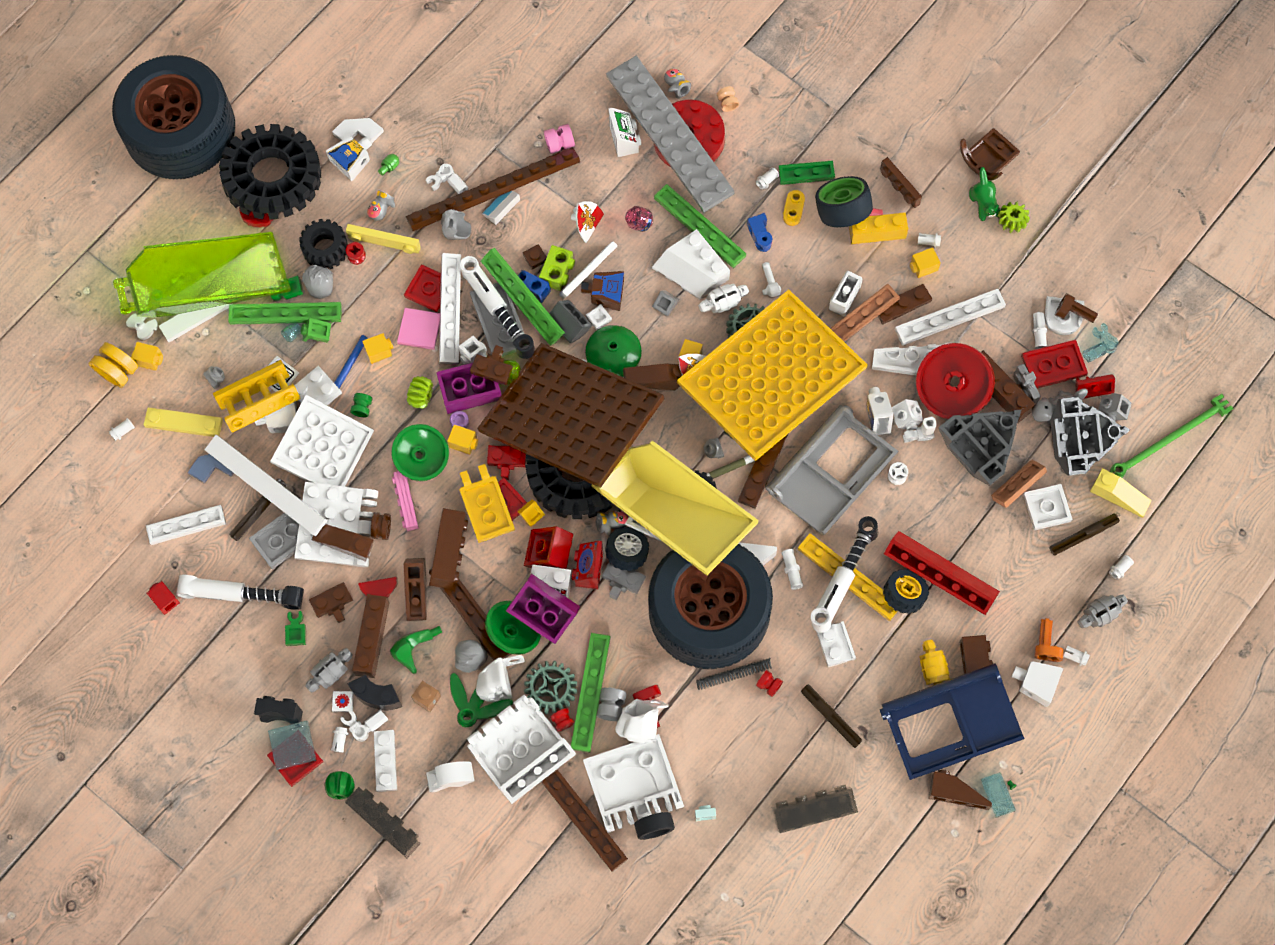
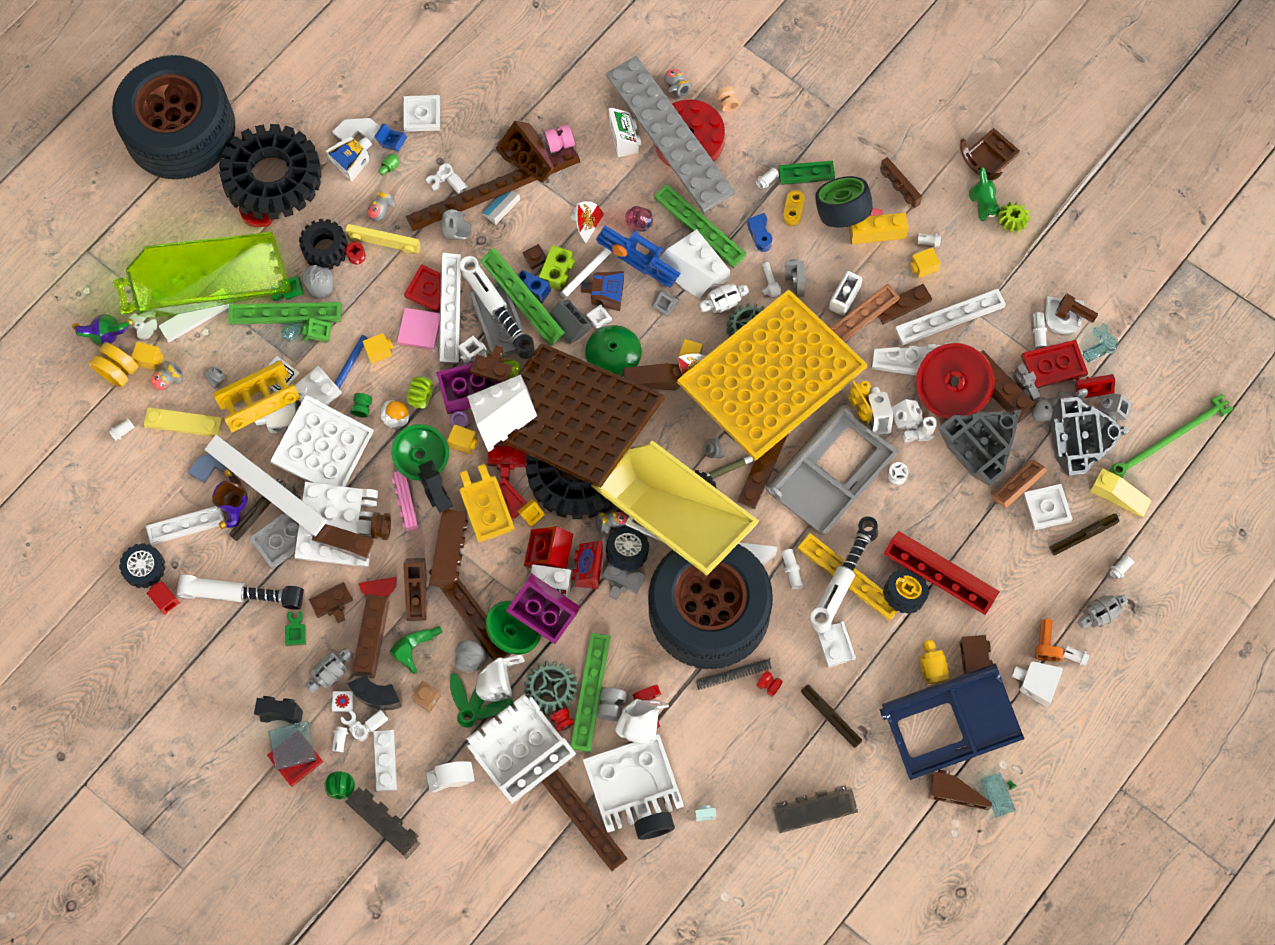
(102, 329): none -> piece
(142, 565): none -> black wheel
(164, 378): none -> animal
(231, 499): none -> piece
(389, 138): none -> blue bracket
(394, 414): none -> hair
(422, 113): none -> white plate
(433, 486): none -> black brick
(501, 410): none -> white wedge
(525, 150): none -> reddish brown wedge
(626, 250): none -> blue piece
(795, 271): none -> light grey bracket
(858, 397): none -> yellow hinge

